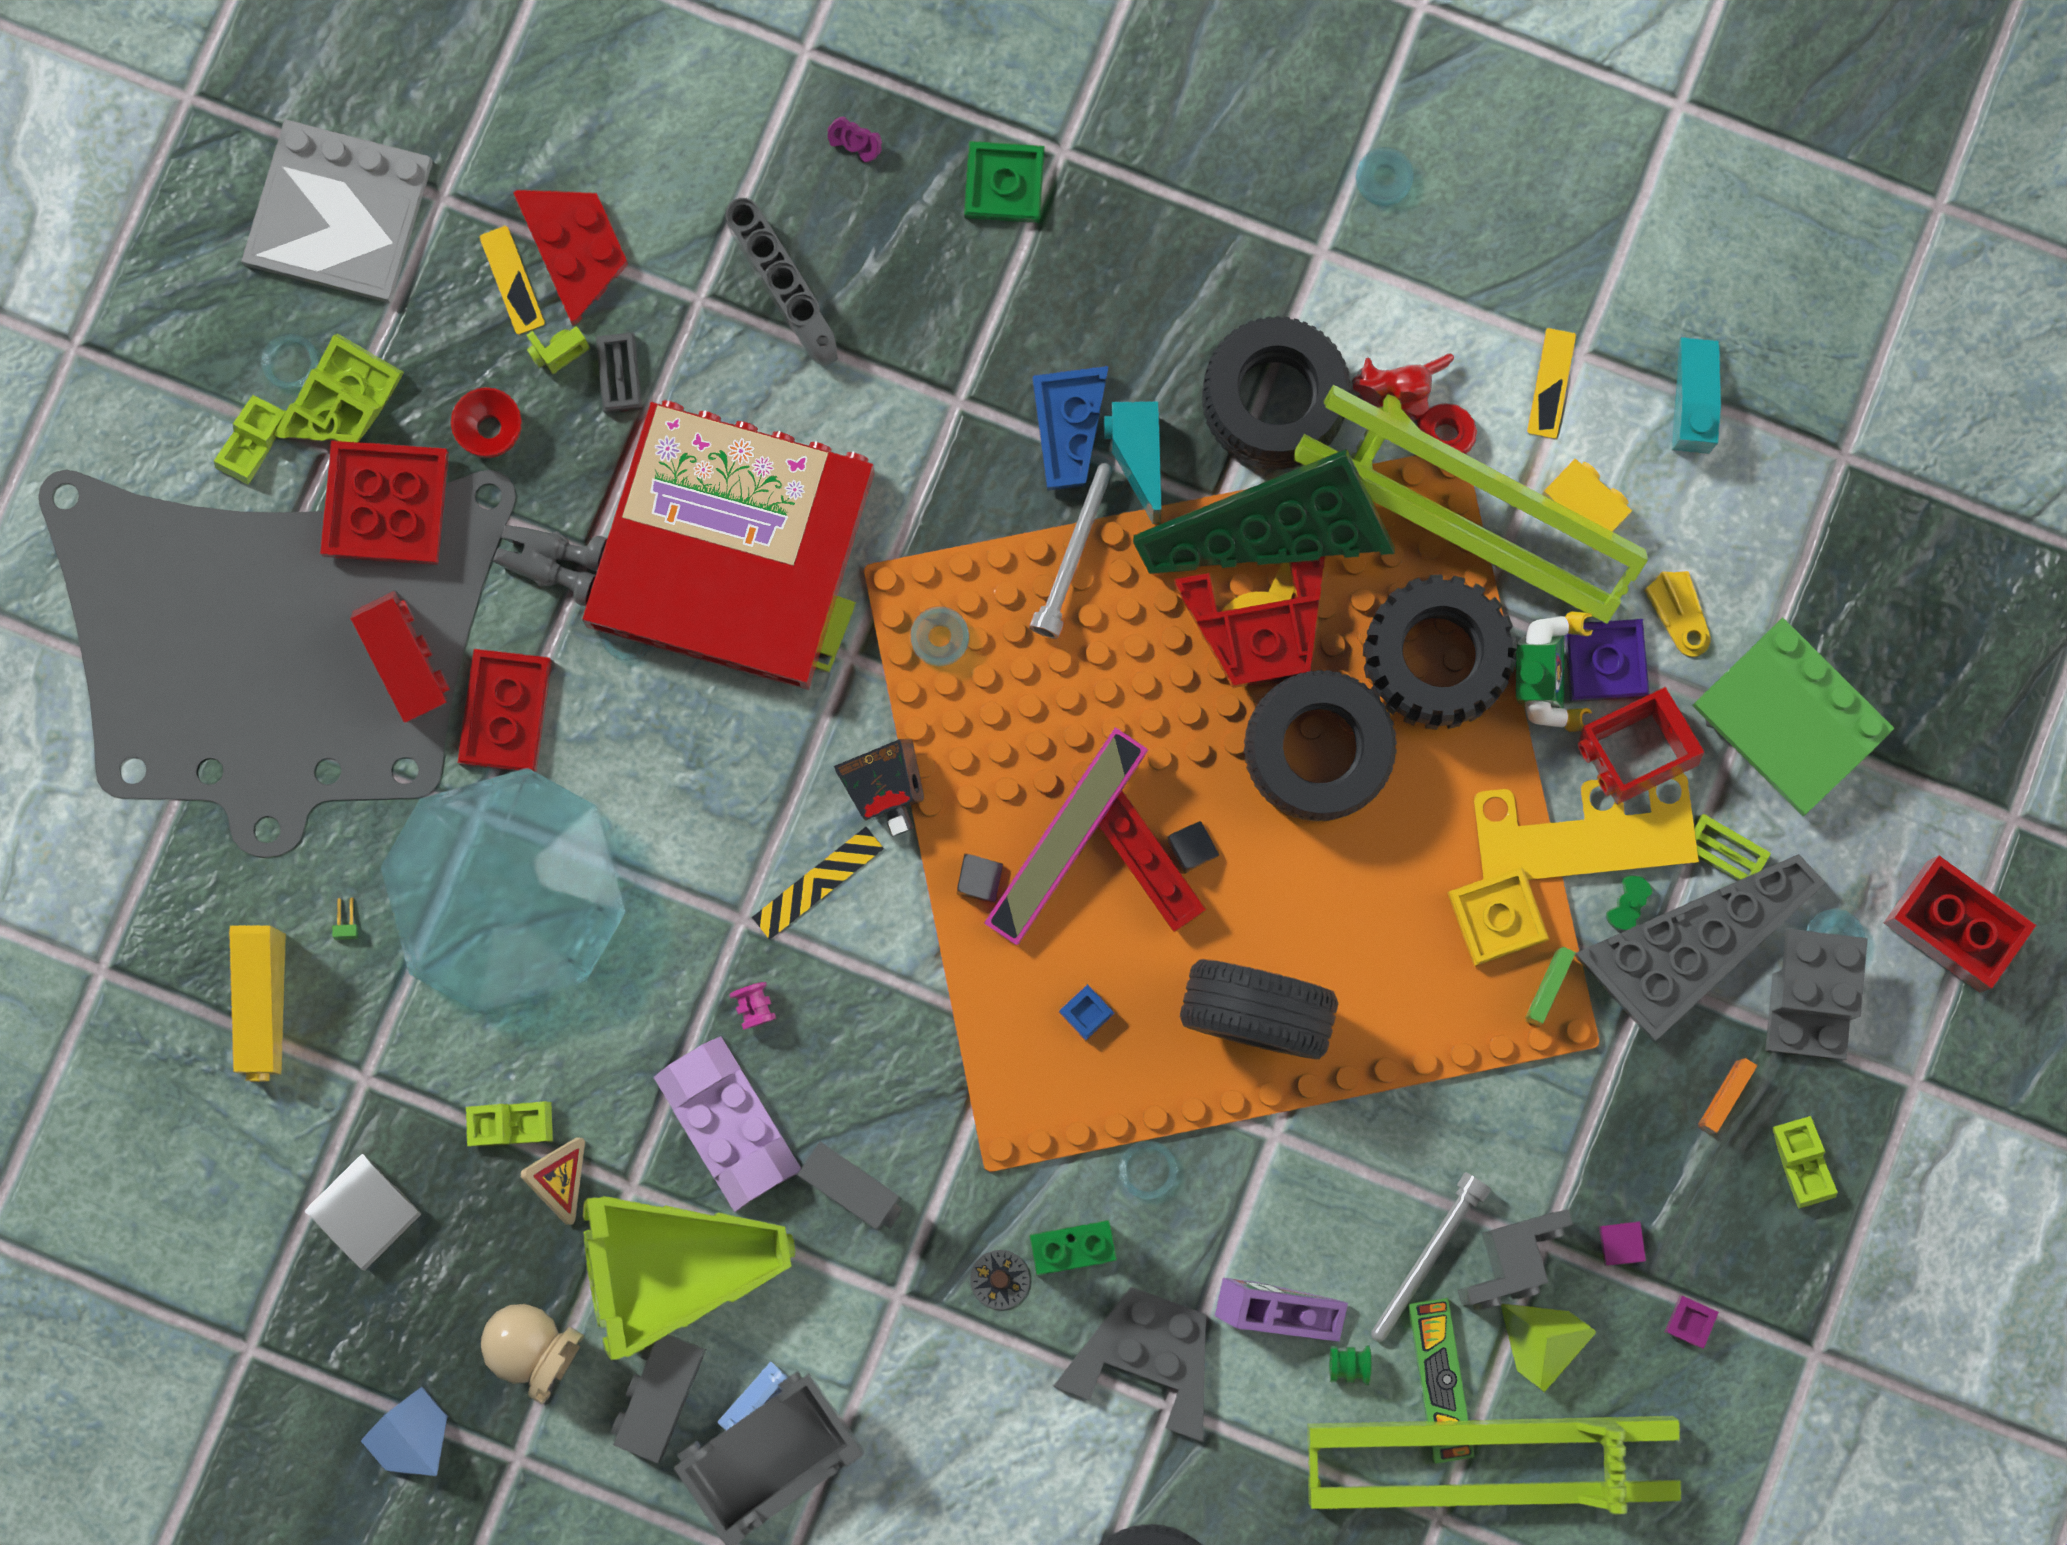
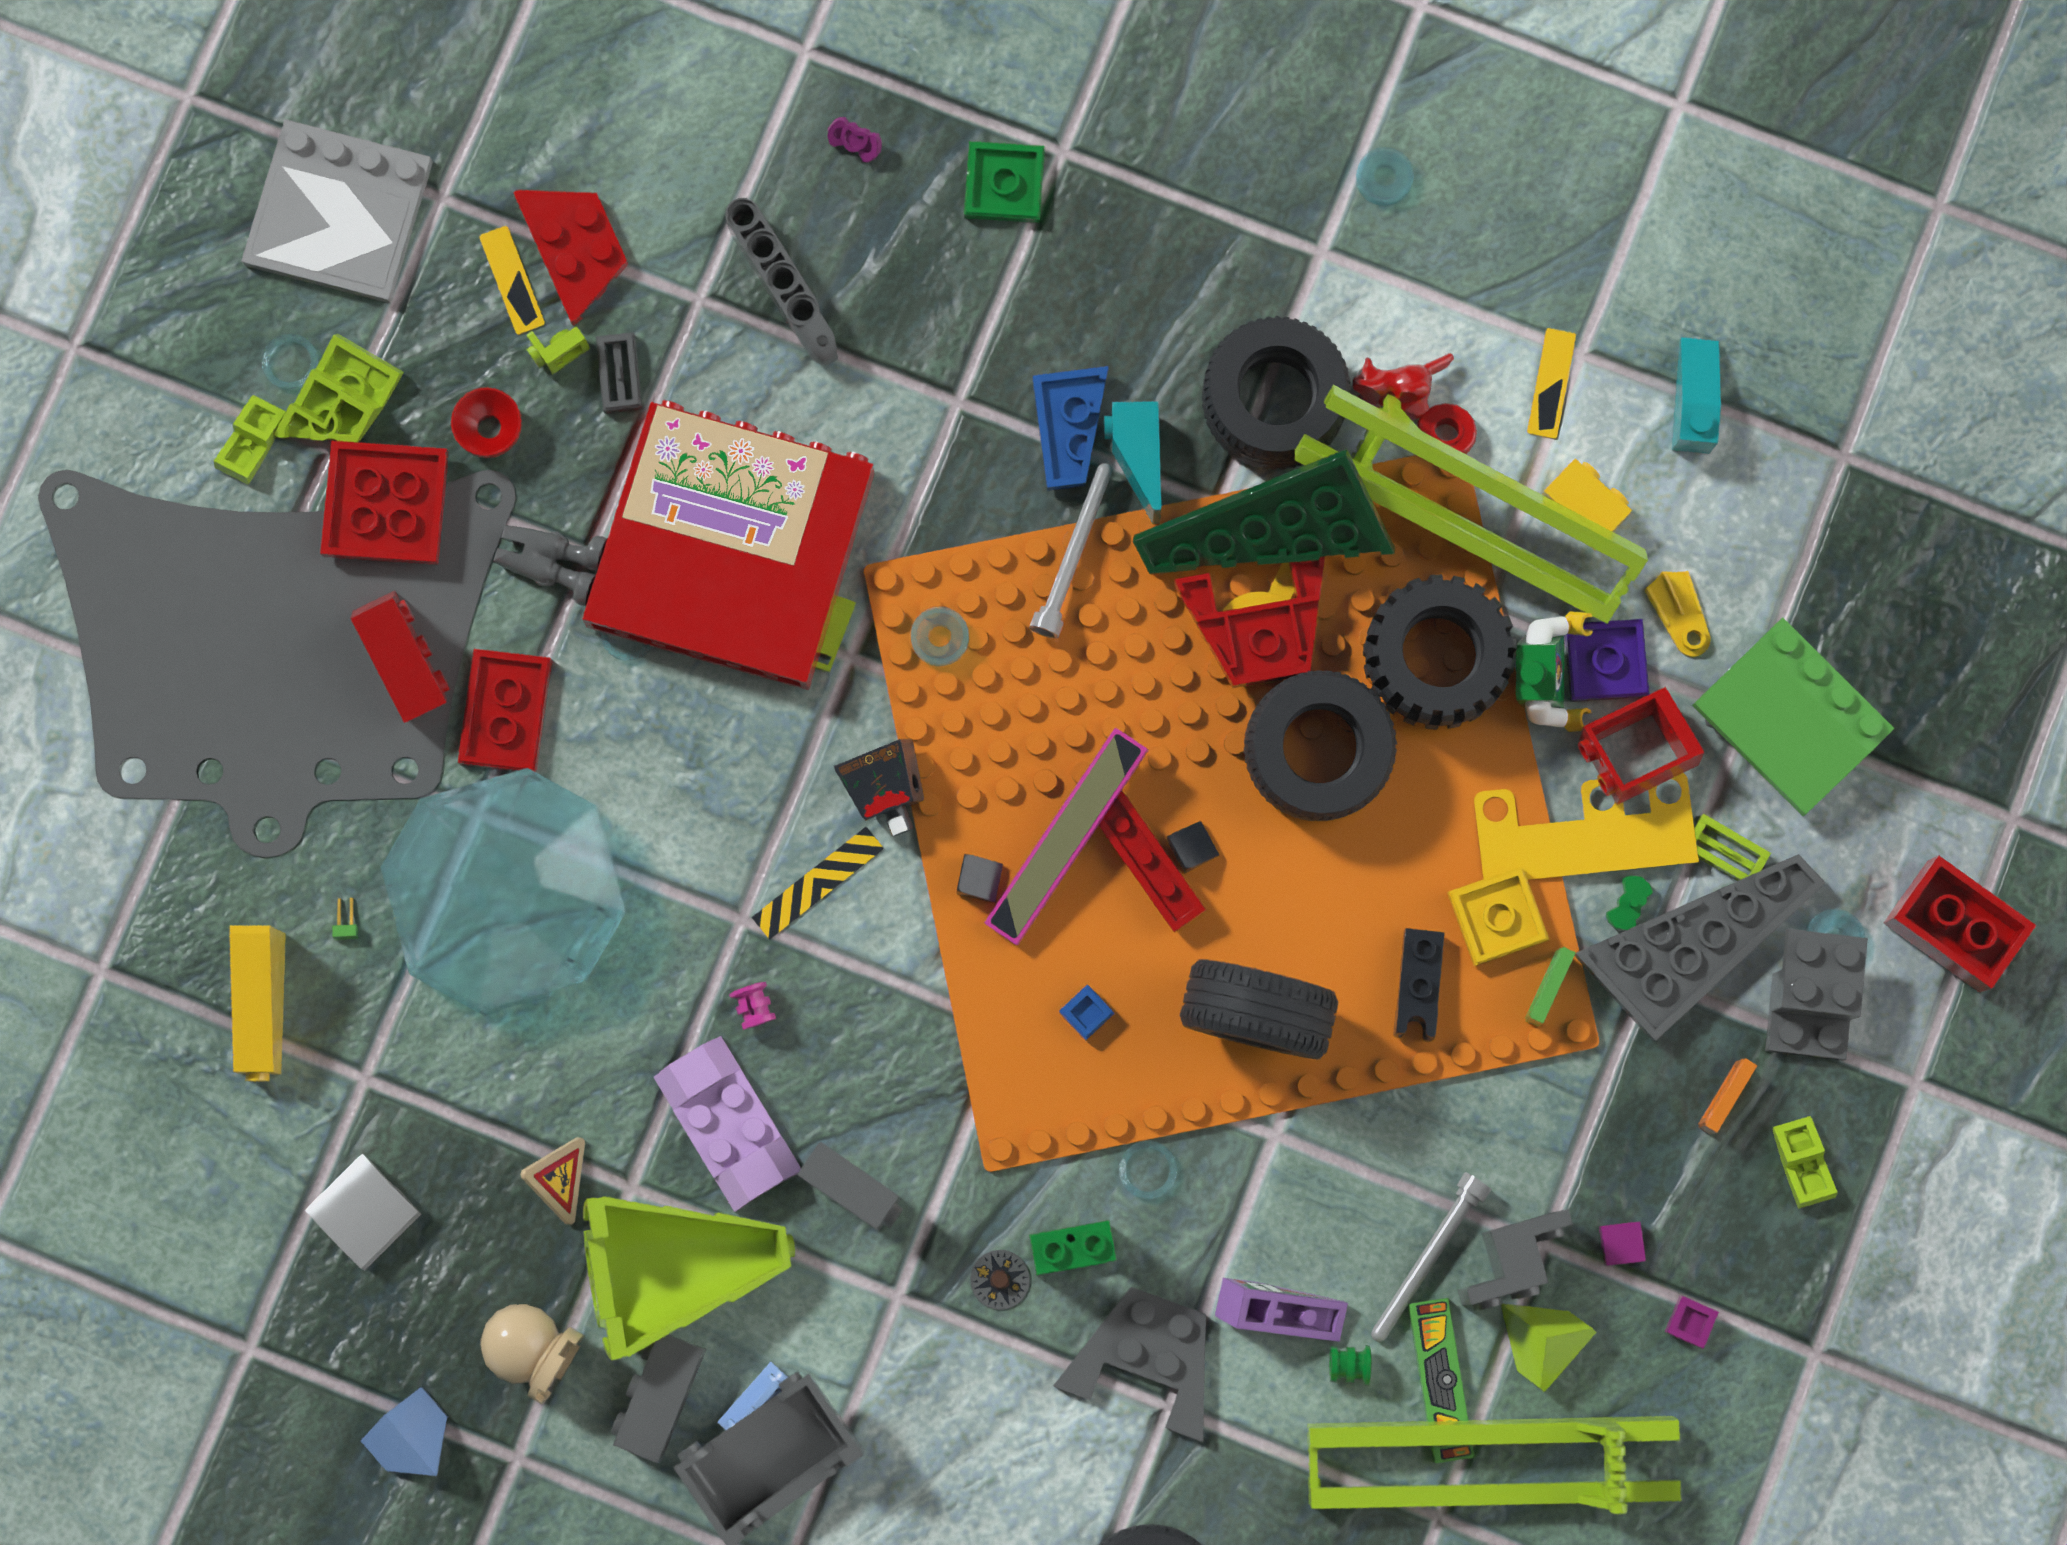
(509, 1124): lime slope -> none
(1419, 982): none -> black plate

